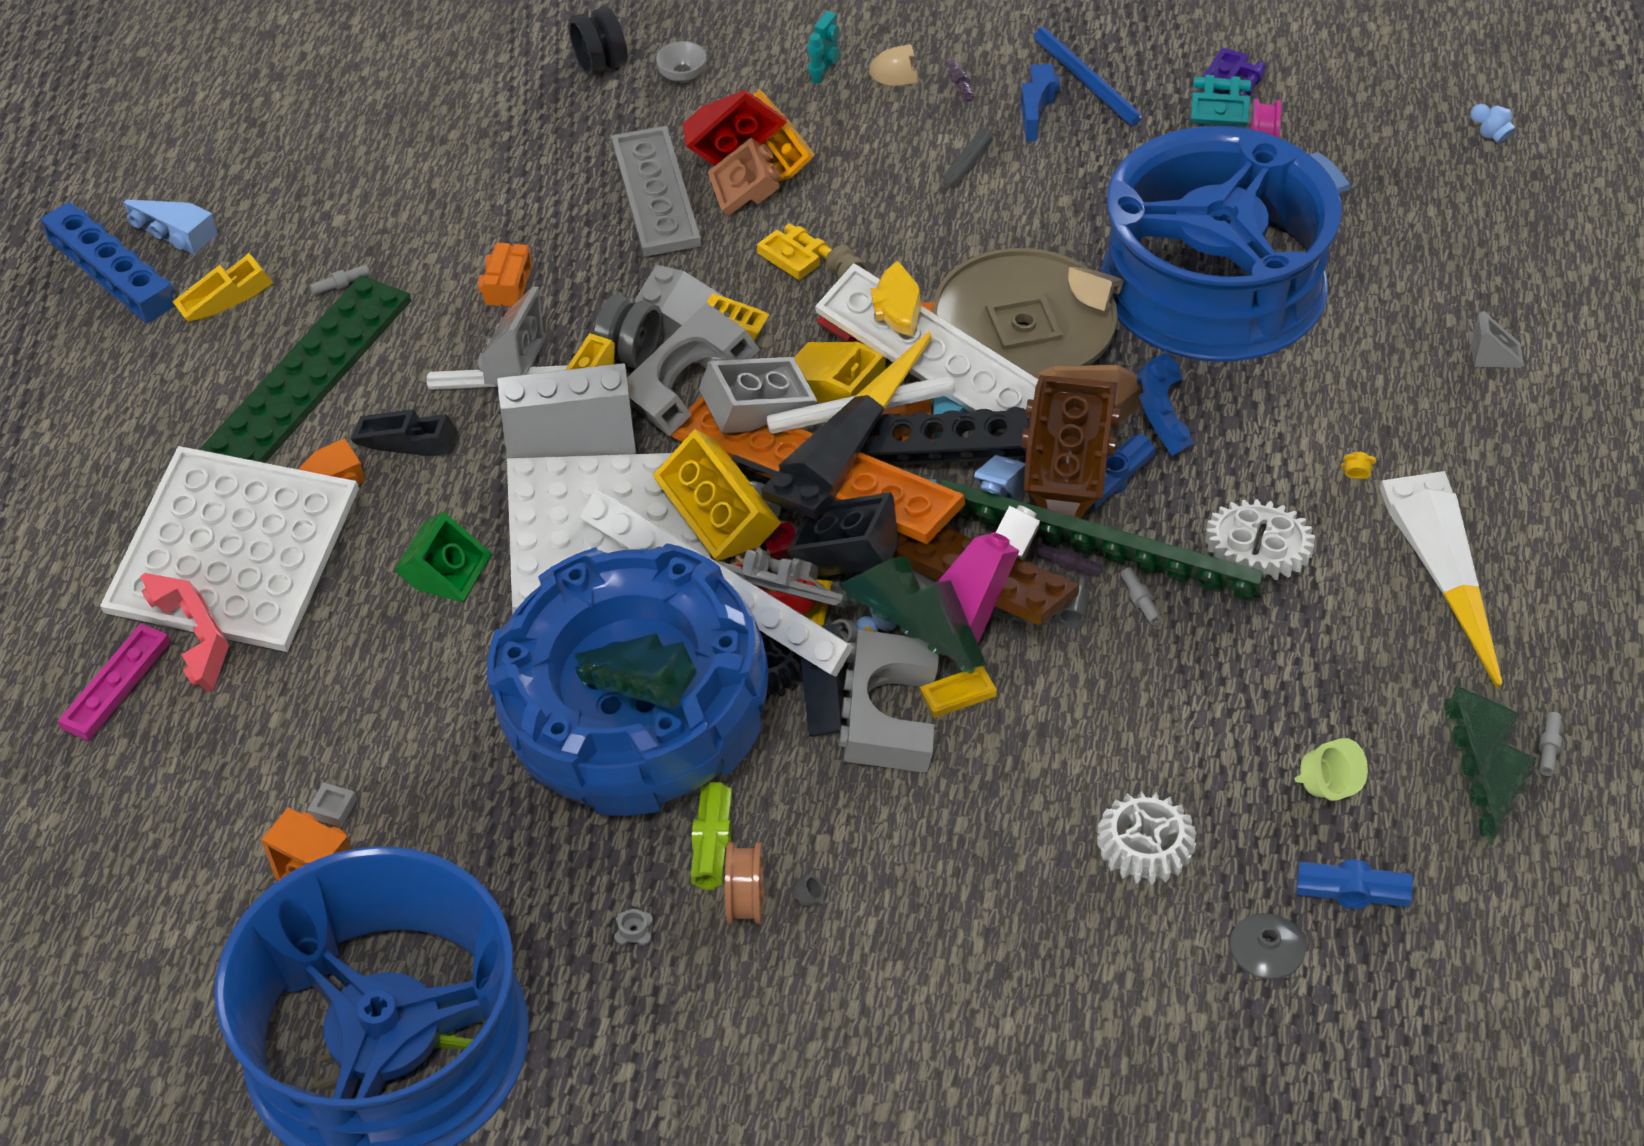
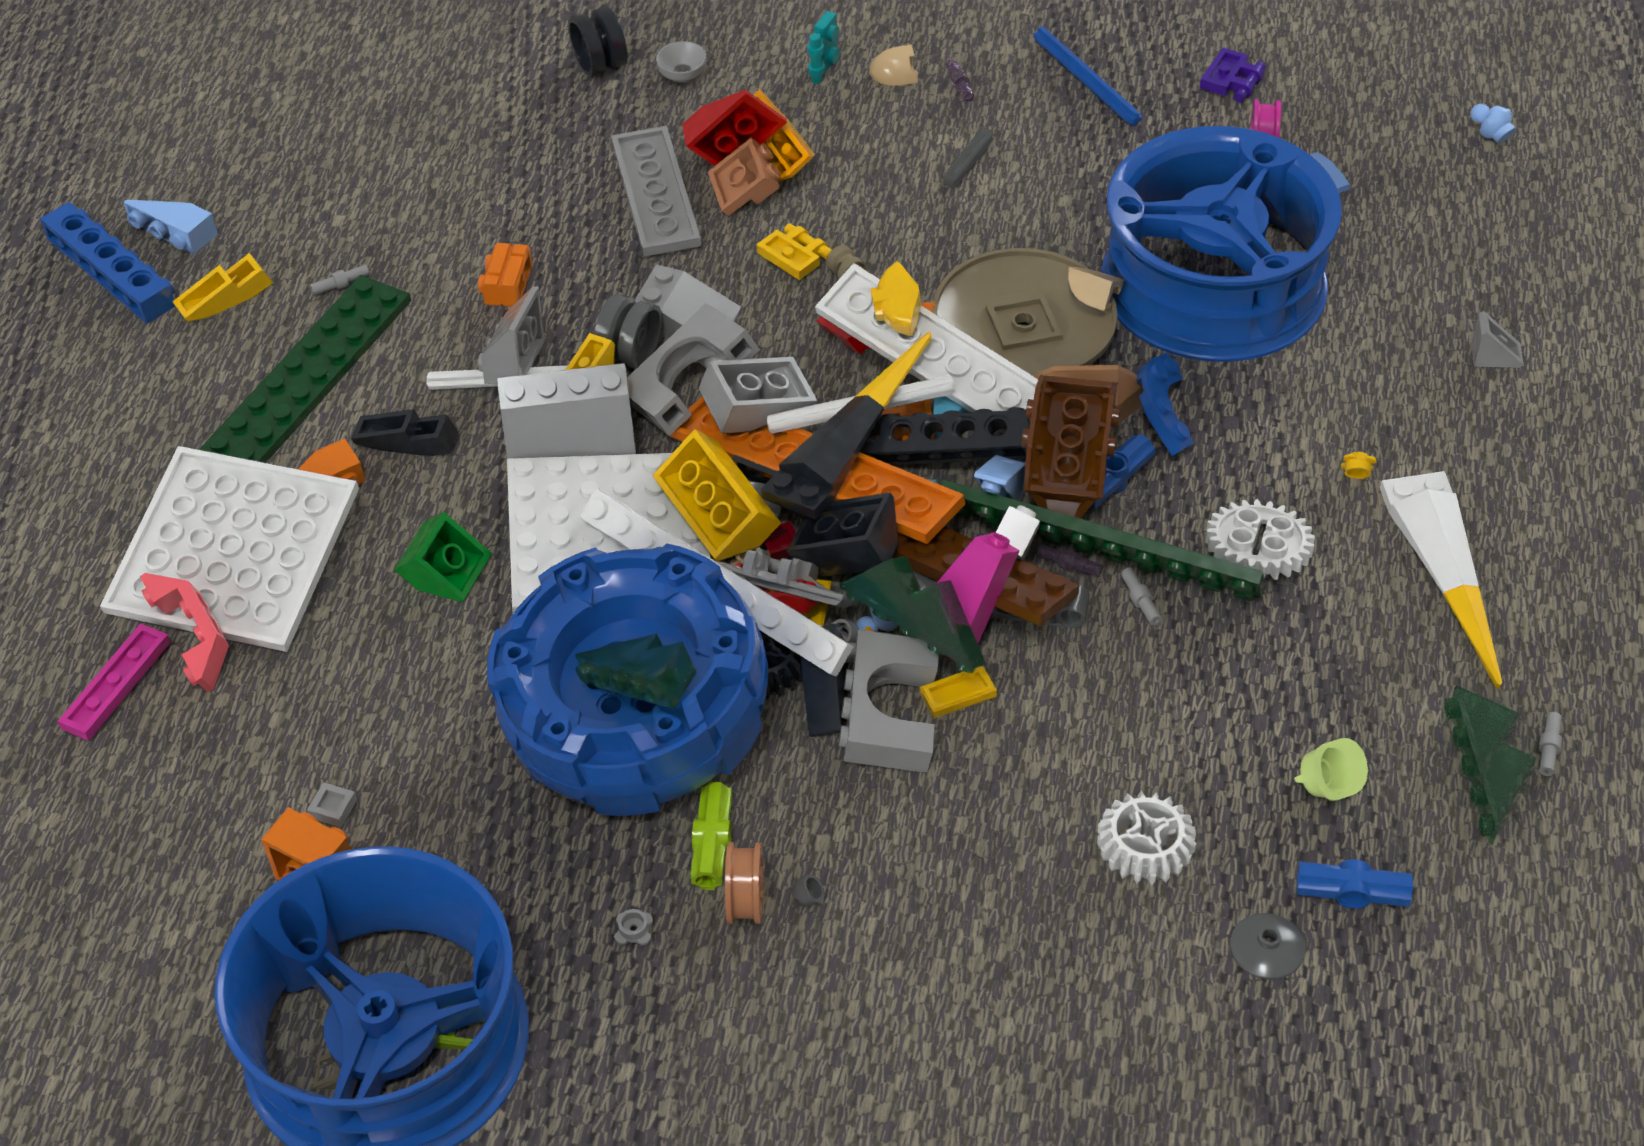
(751, 318): yellow slope -> none
(838, 368): yellow slope -> none
(1037, 96): blue slope -> none
(1220, 108): teal plate -> none

